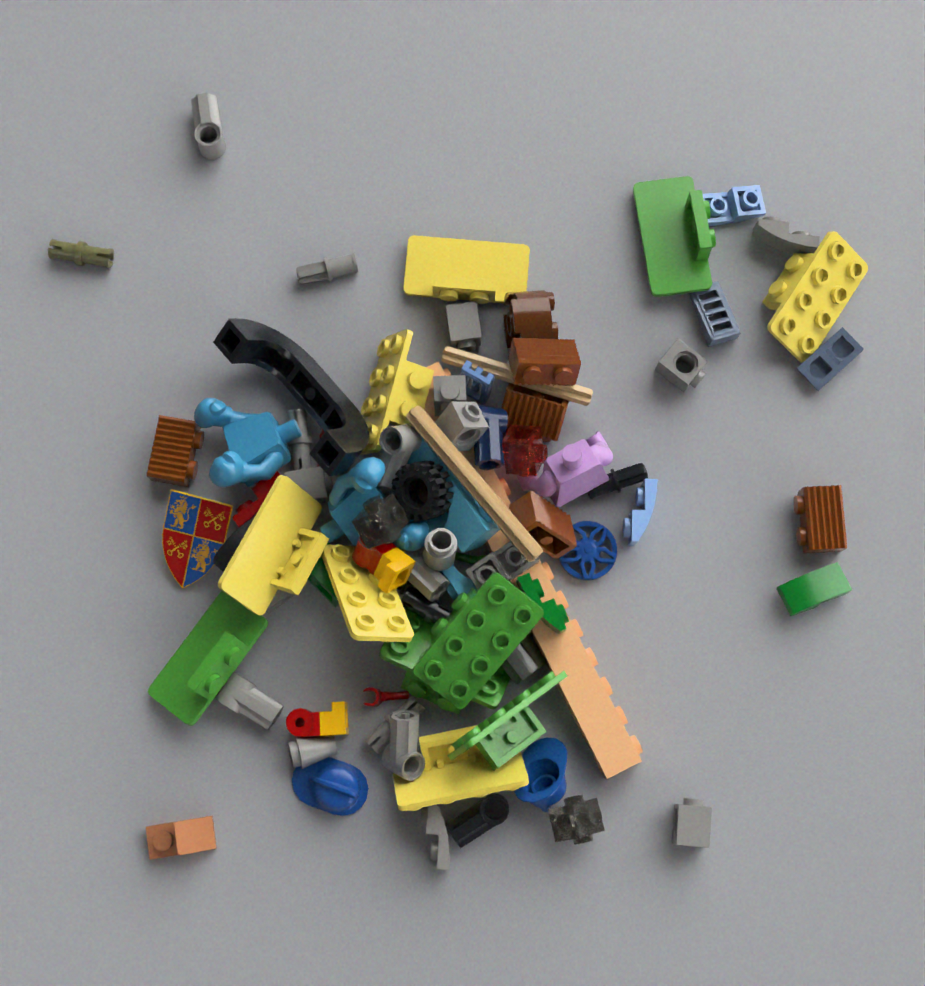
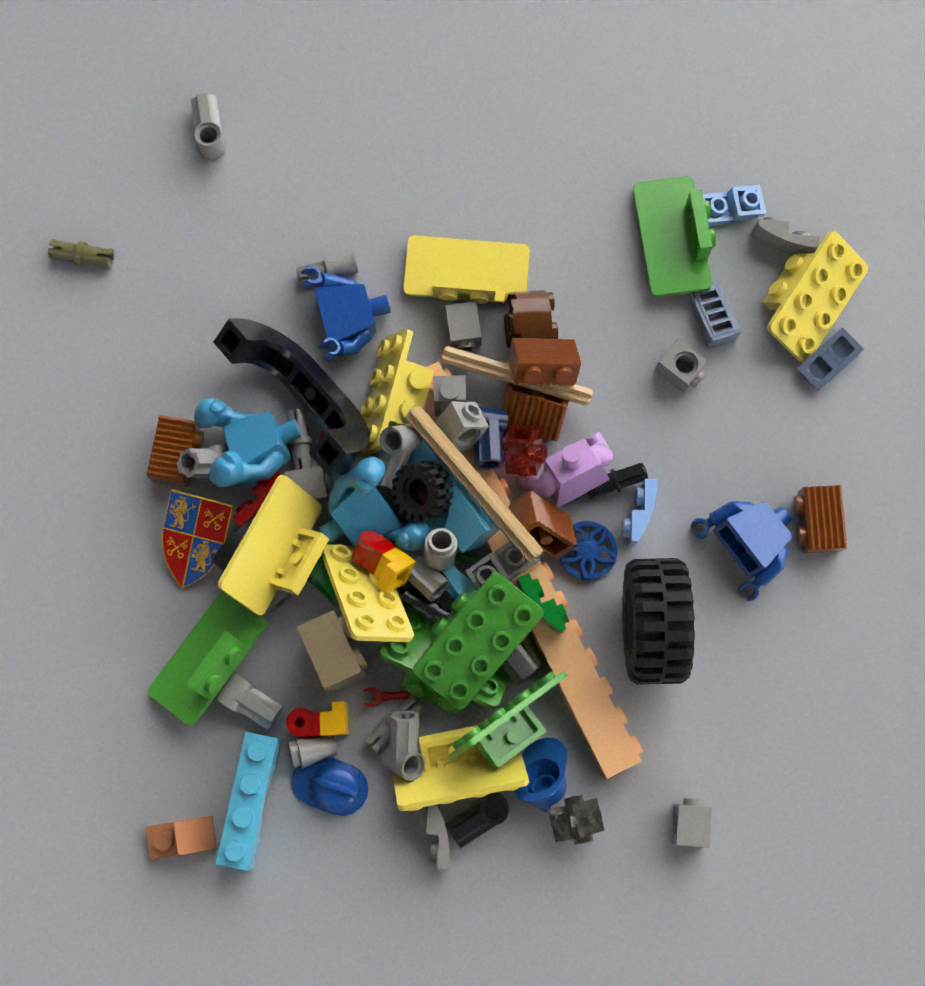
(197, 462): none -> light grey piece
(247, 801): none -> medium azure arch
(332, 651): none -> dark tan brick
(344, 312): none -> blue torso
(380, 521): clear smoke brick -> none
(478, 379): medium blue tile -> none
(658, 621): none -> black tyre
(753, 538): none -> blue torso
(814, 588): green slope -> none

